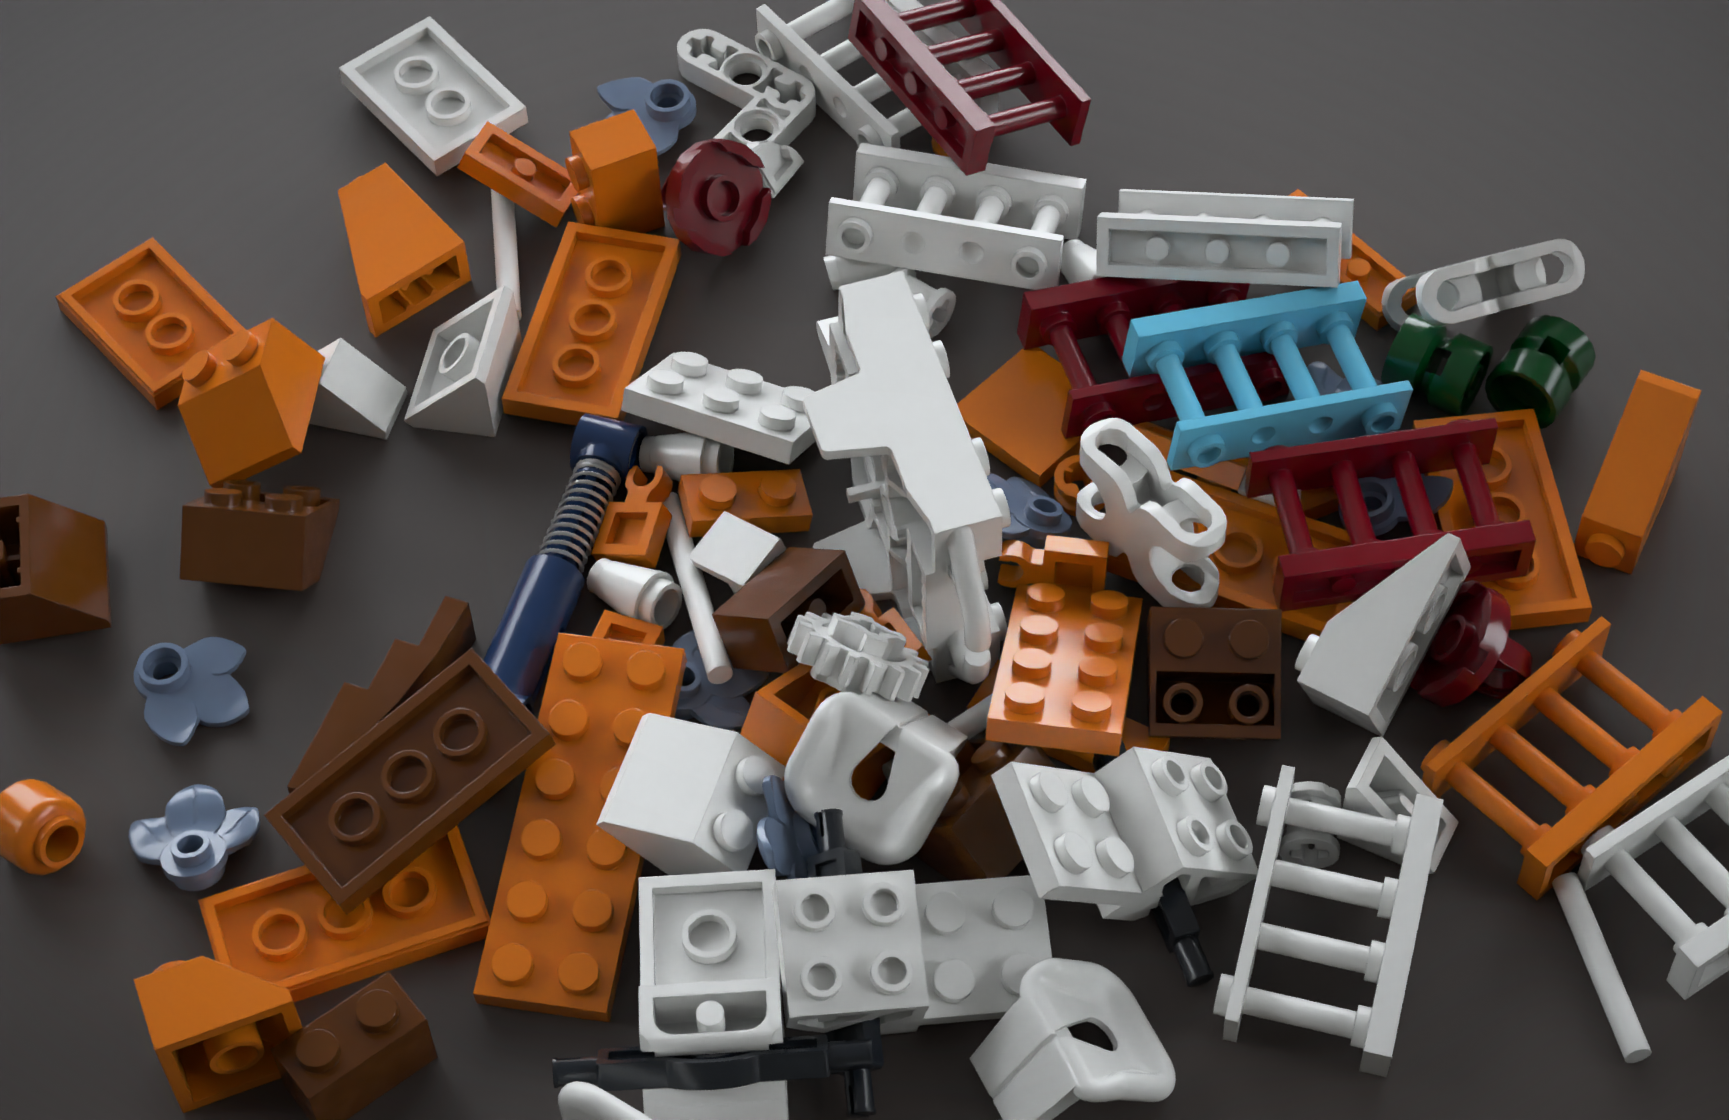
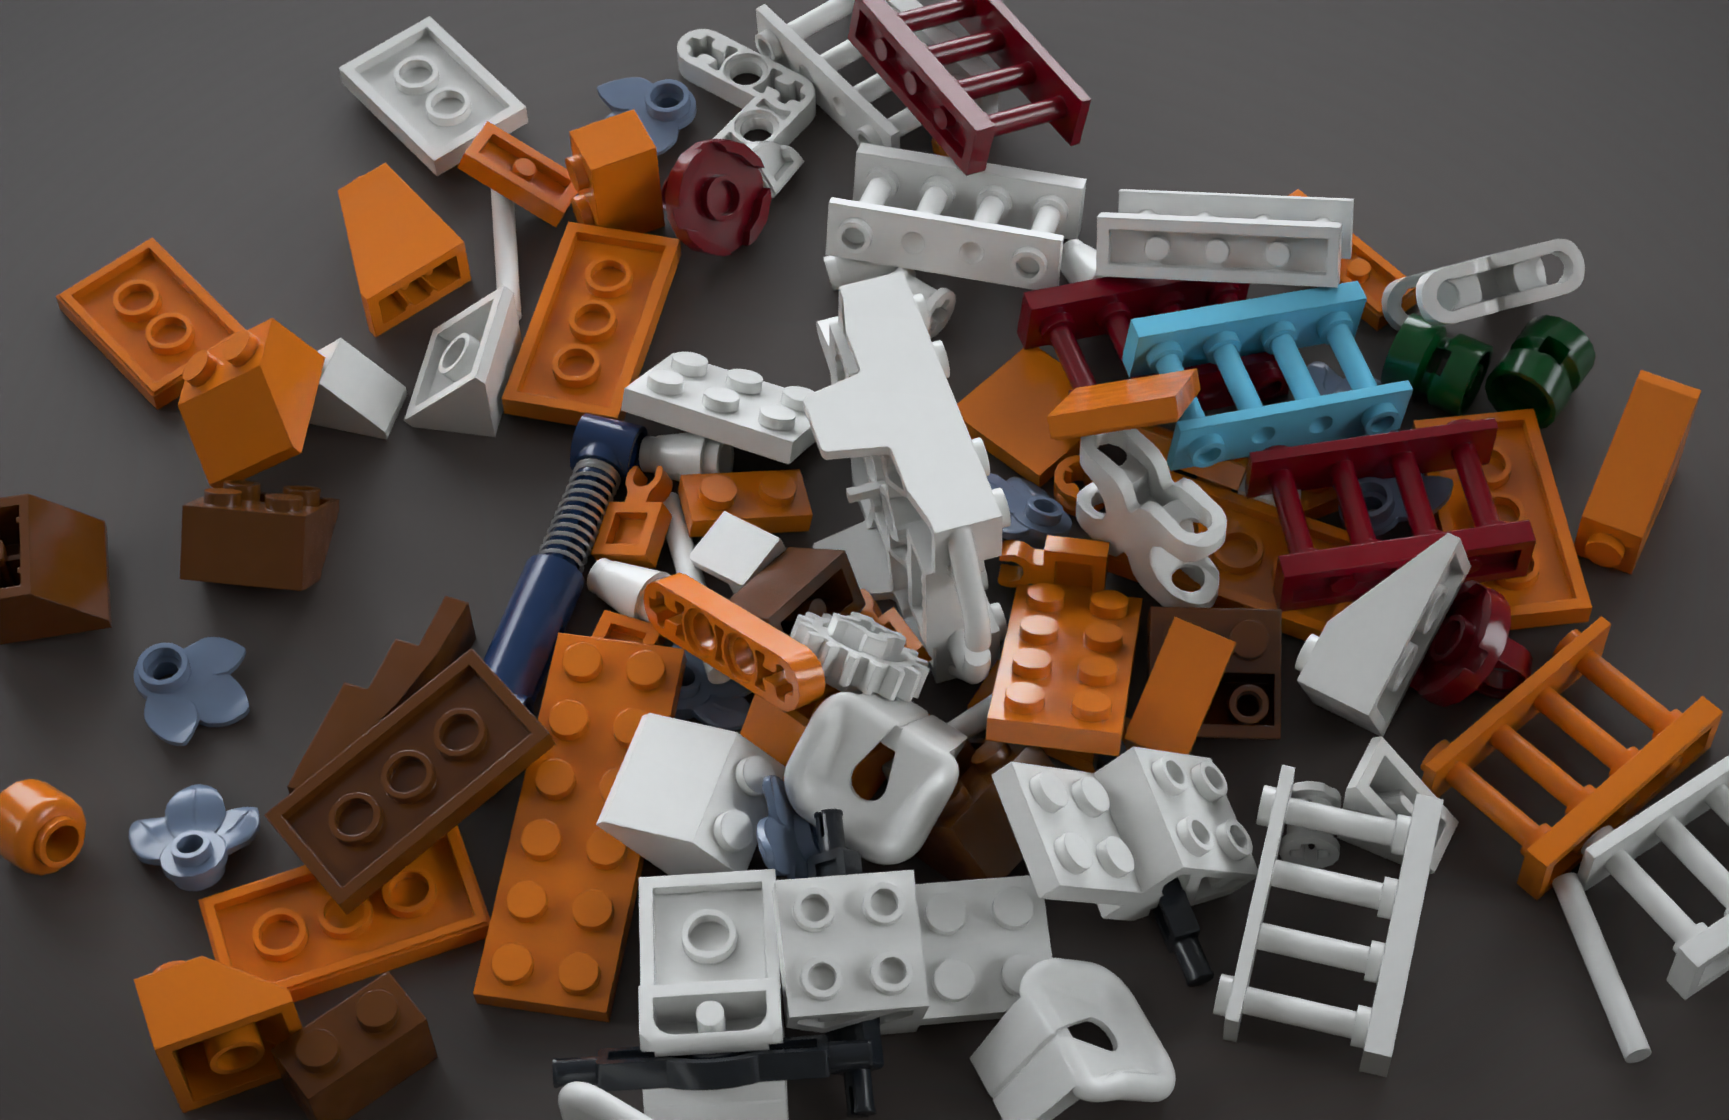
(734, 642): none -> orange beam
(1124, 405): none -> orange tile
(1180, 688): none -> orange tile

